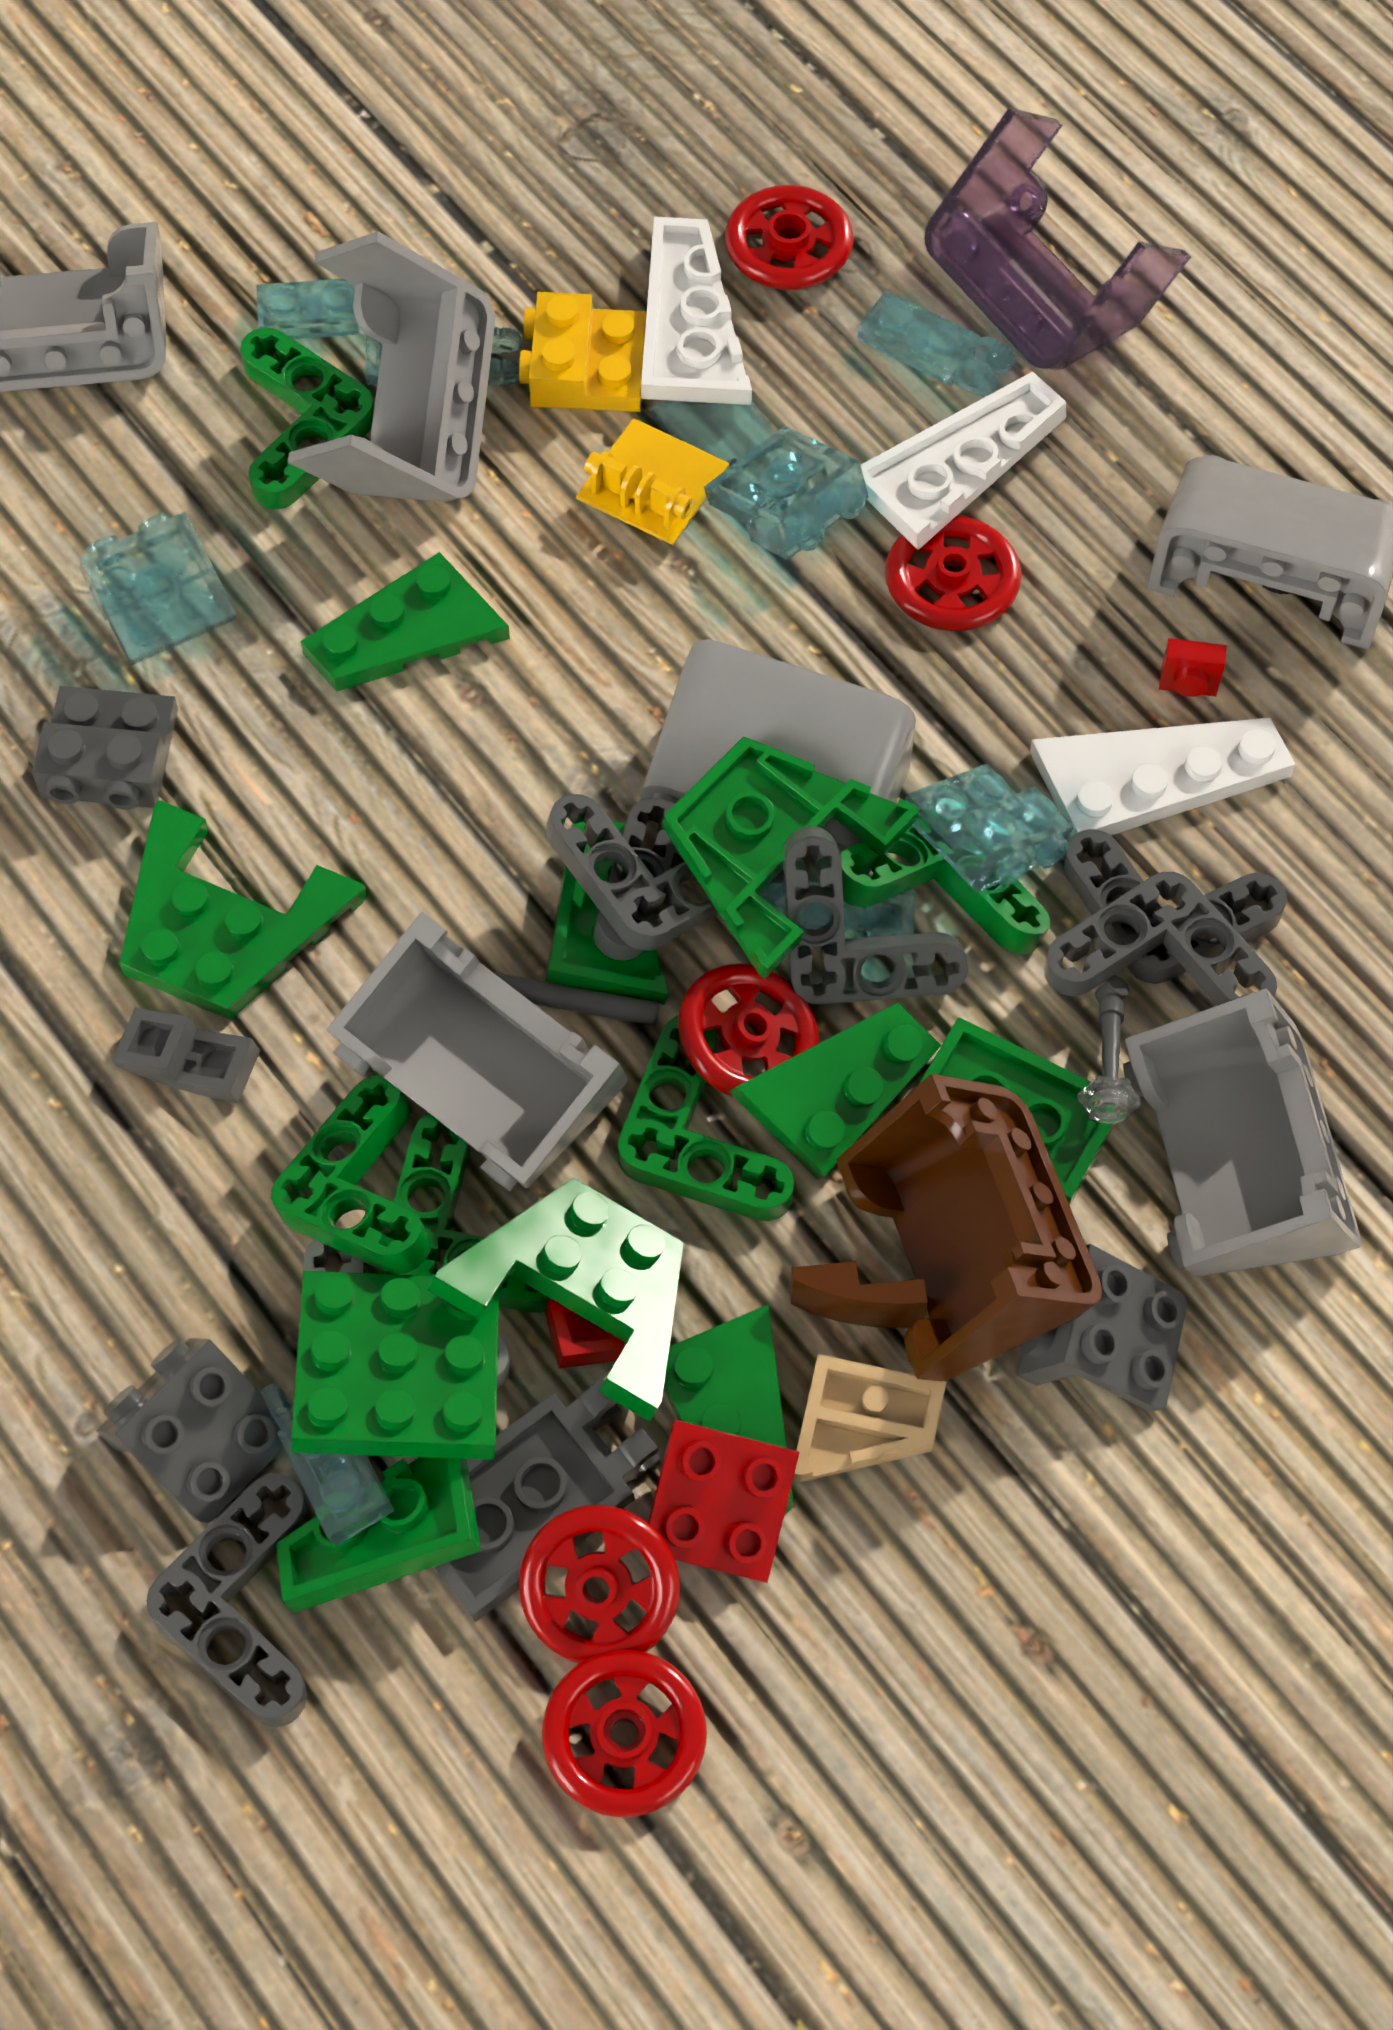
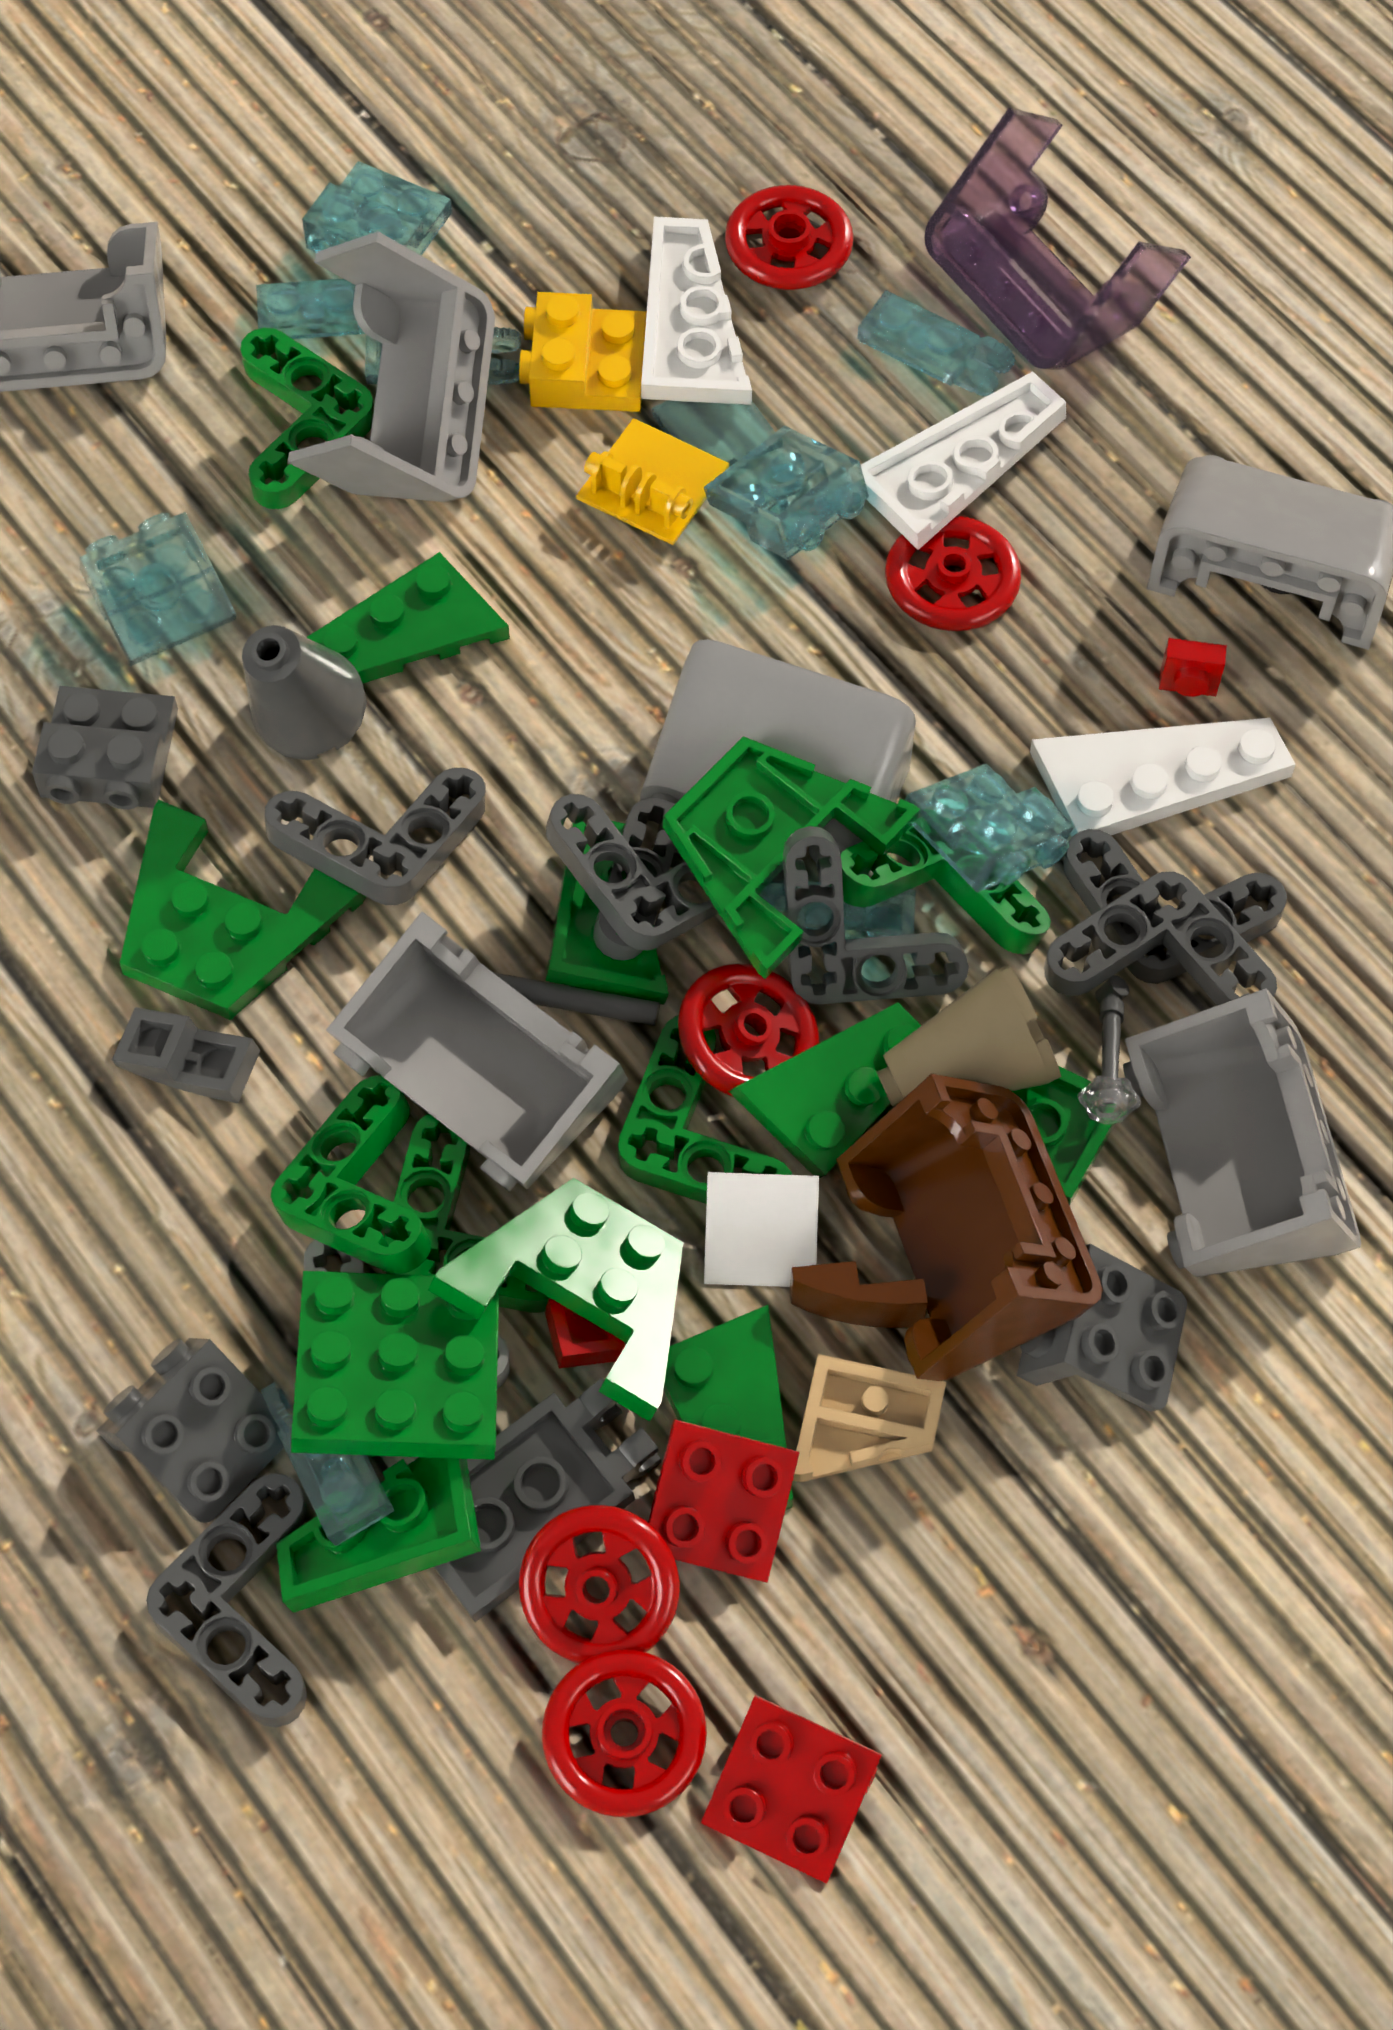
(301, 693): none -> dark grey cone
(372, 203): none -> clear light blue plate
(389, 851): none -> dark grey beam
(759, 1227): none -> white sticker
(791, 1789): none -> red hinge
(978, 1037): none -> dark tan cone

